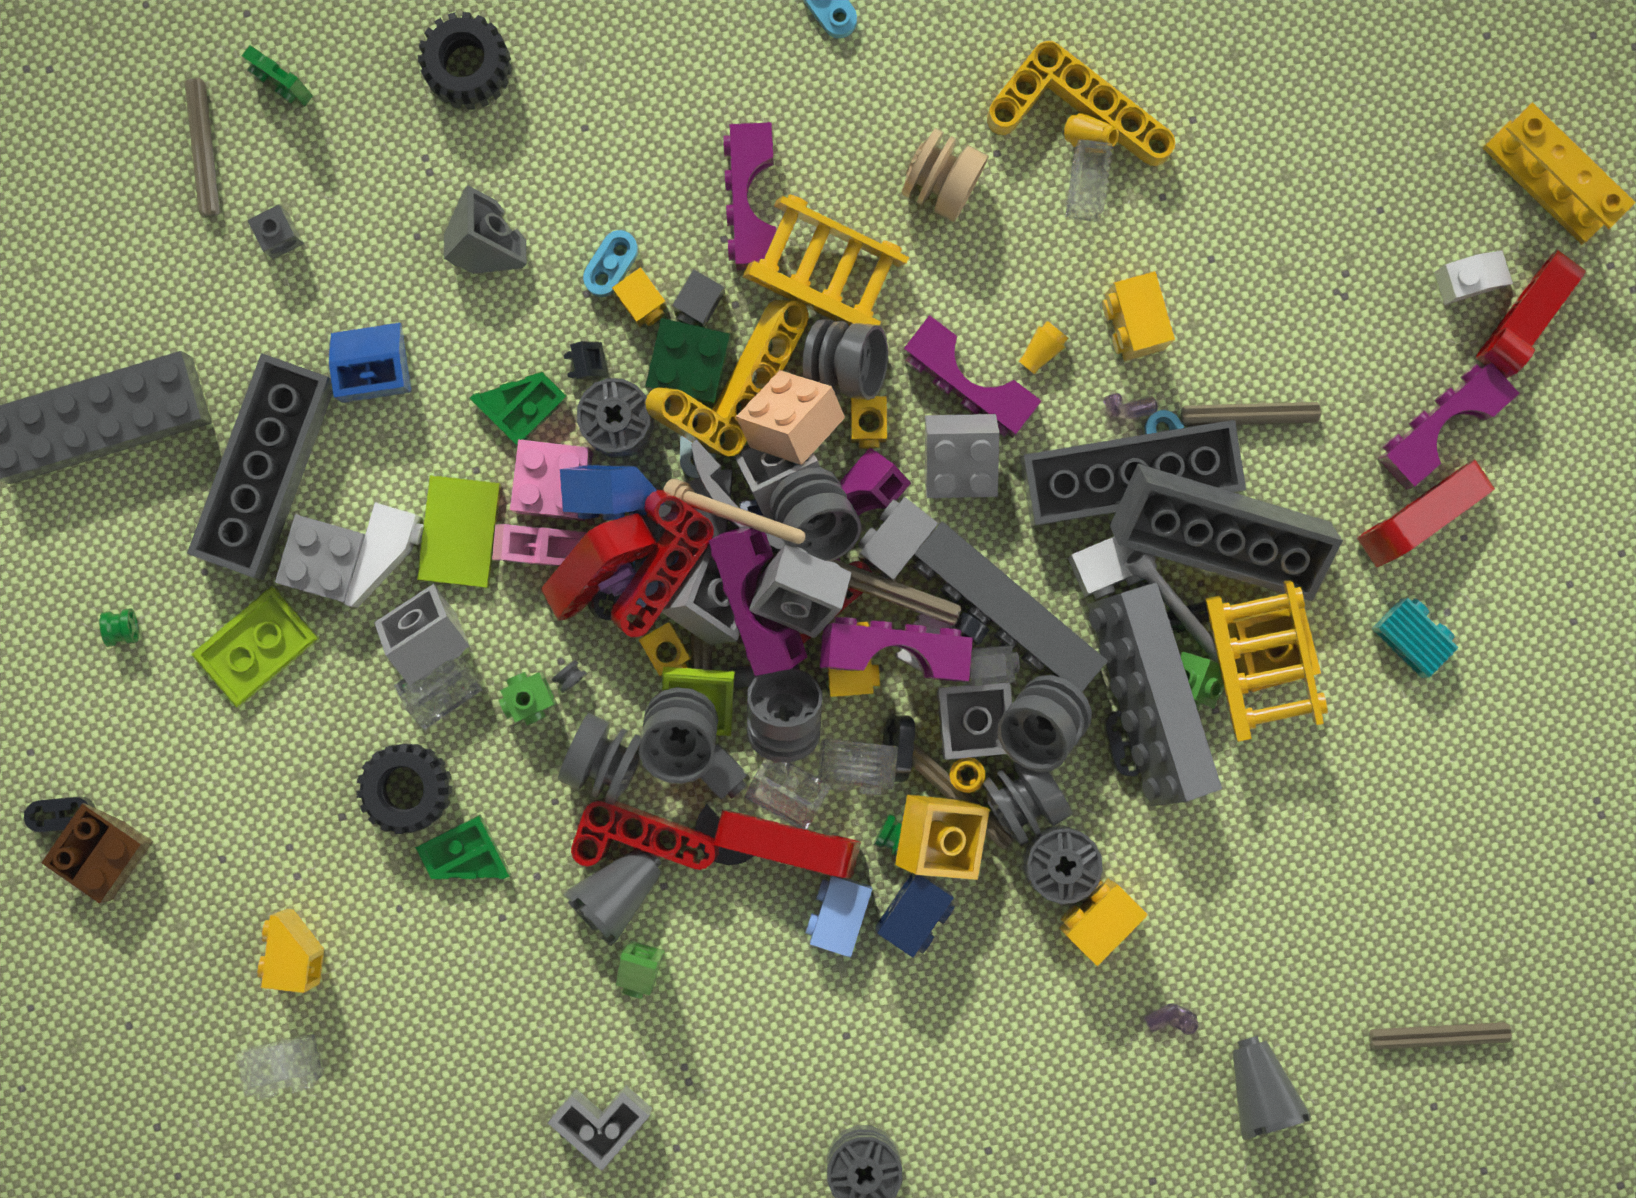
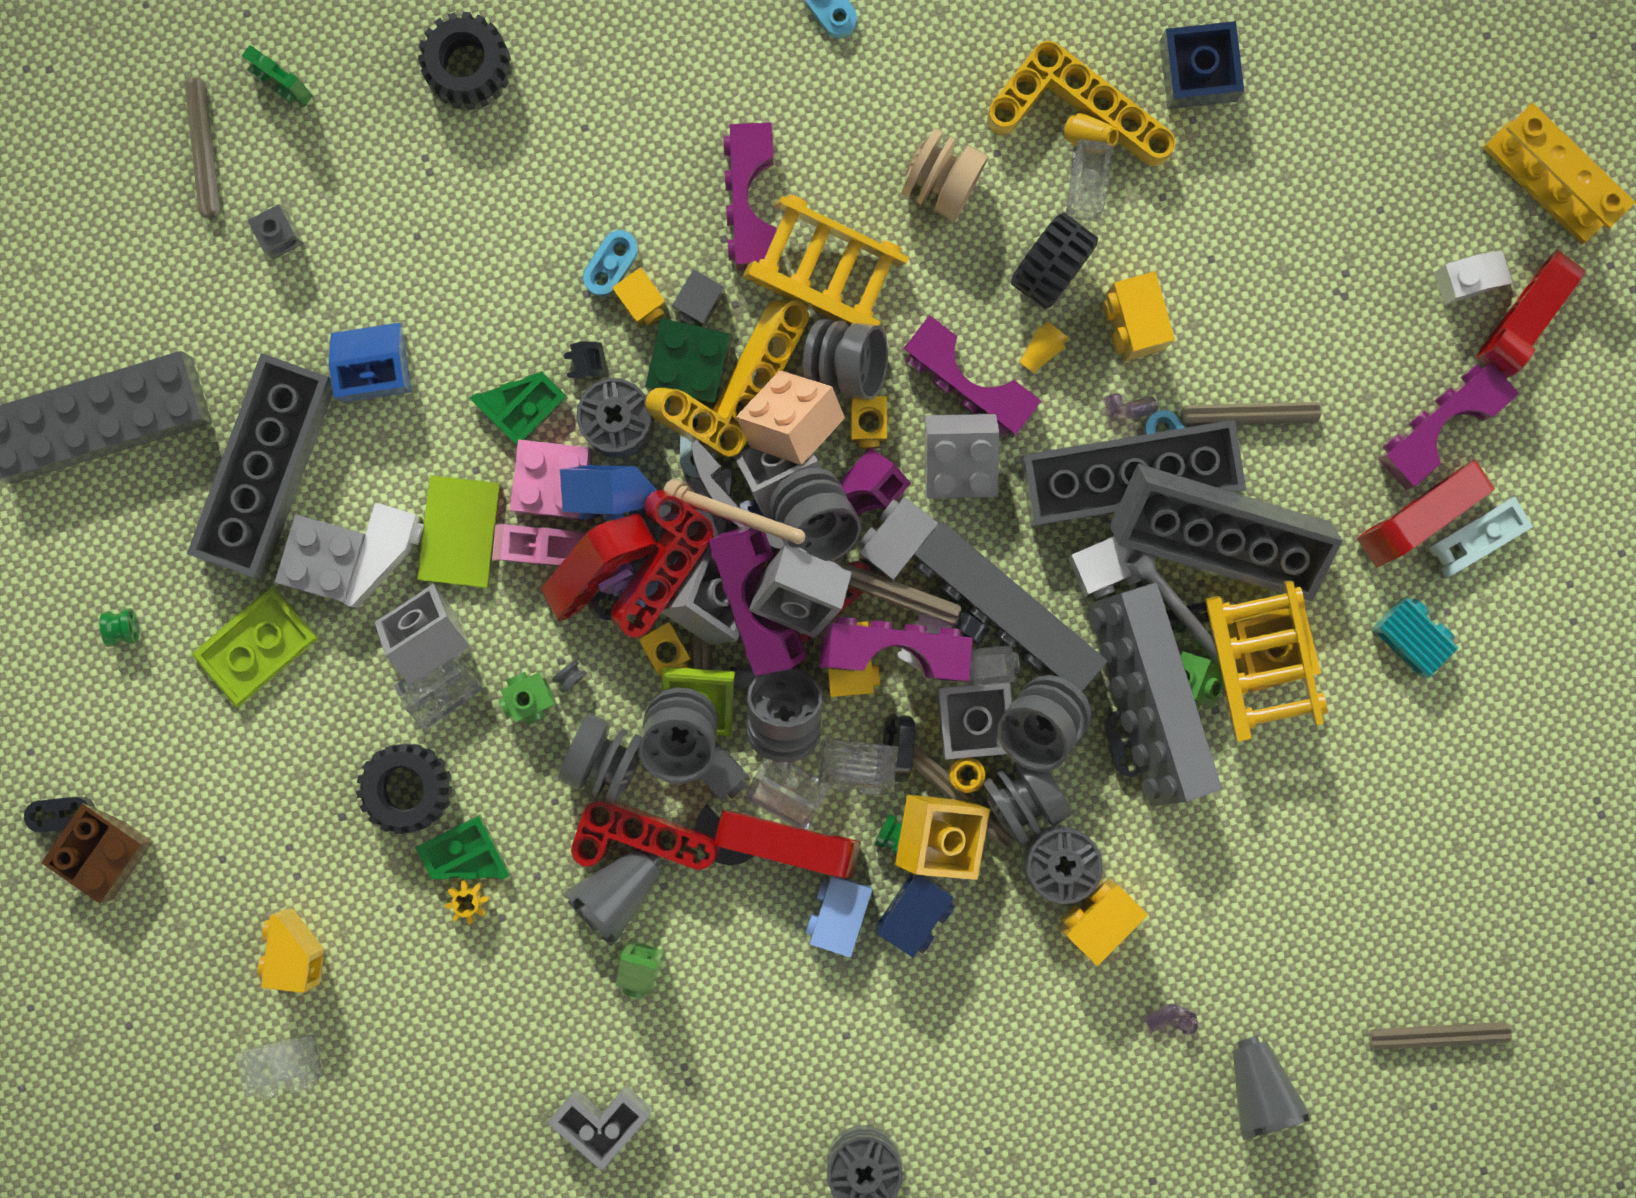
(477, 901): none -> yellow gear
(481, 238): dark grey slope -> none
(1054, 260): none -> black tyre
(1201, 65): none -> dark blue brick
(1481, 536): none -> light aqua plate

